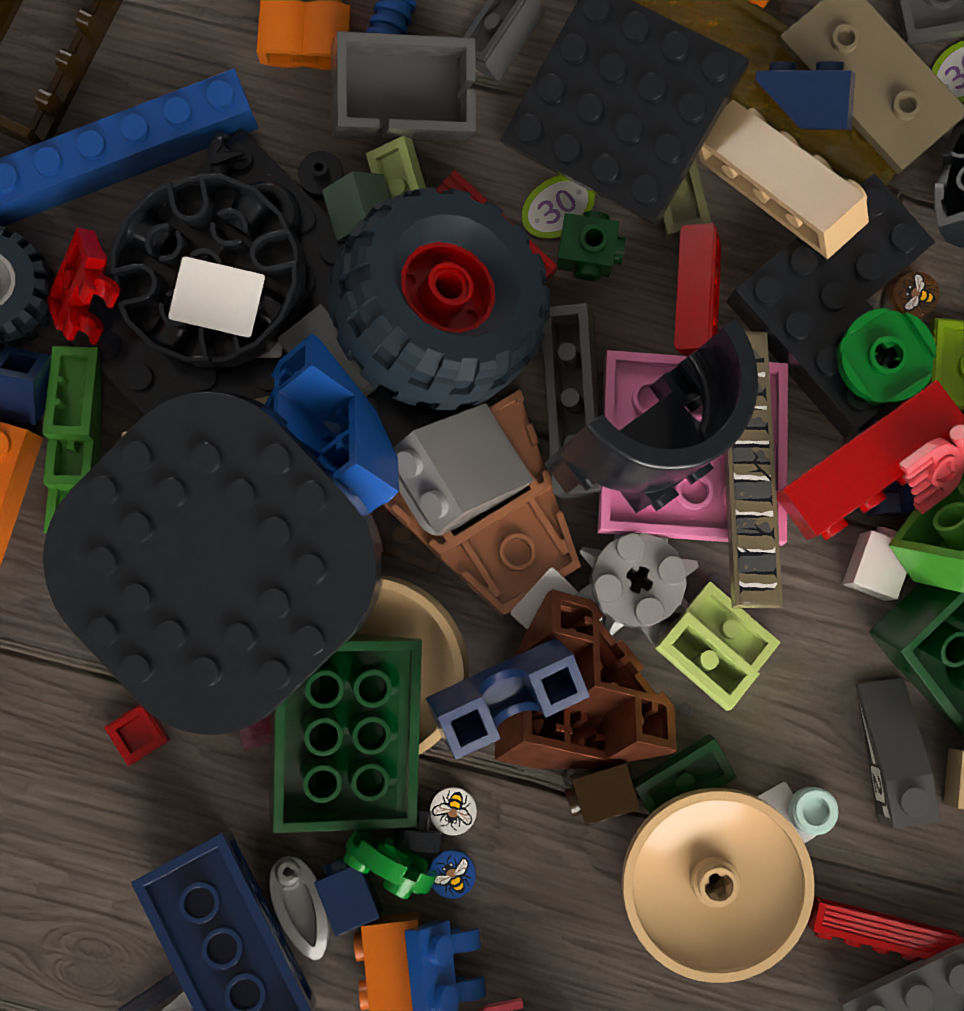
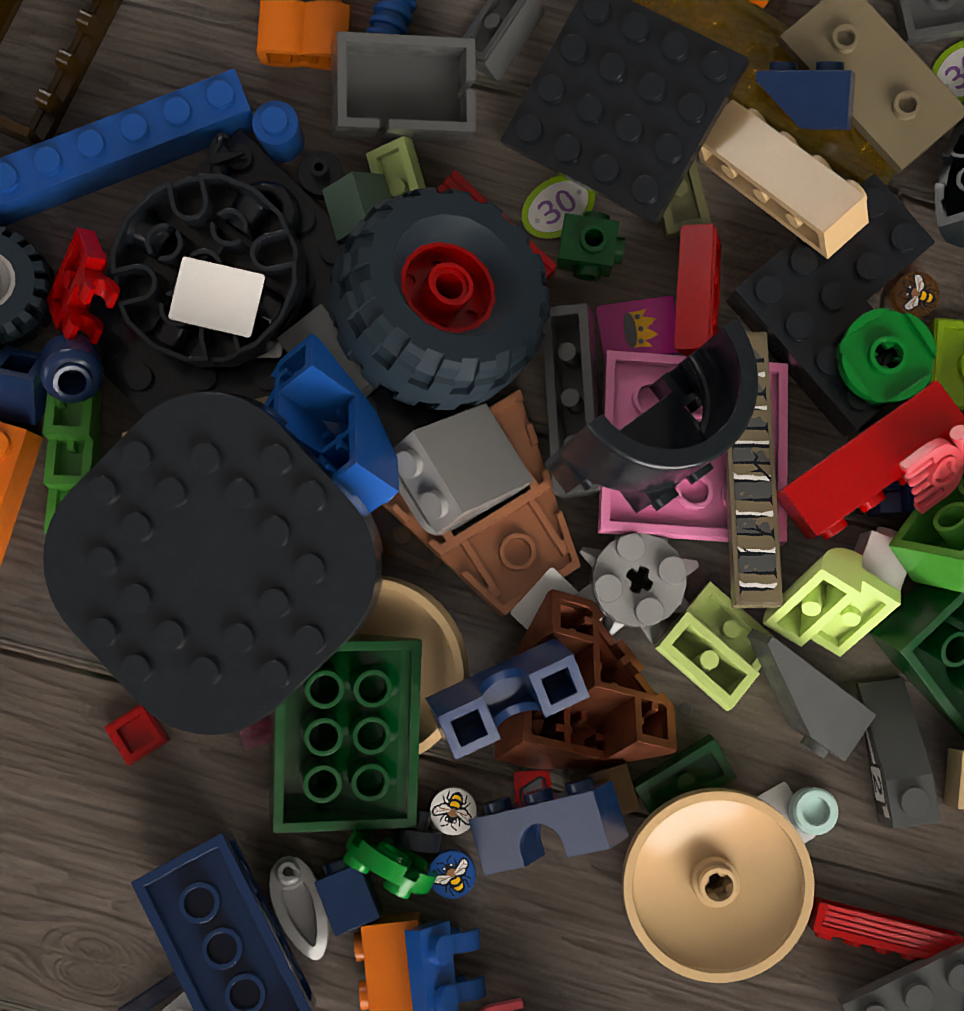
(71, 369): none -> dark blue head
(278, 131): none -> blue brick
(528, 781): none -> red sticker
(583, 817): none -> dark blue arch
(638, 326): none -> dark pink sticker
(810, 701): none -> dark grey slope
(833, 603): none -> yellowish green brick

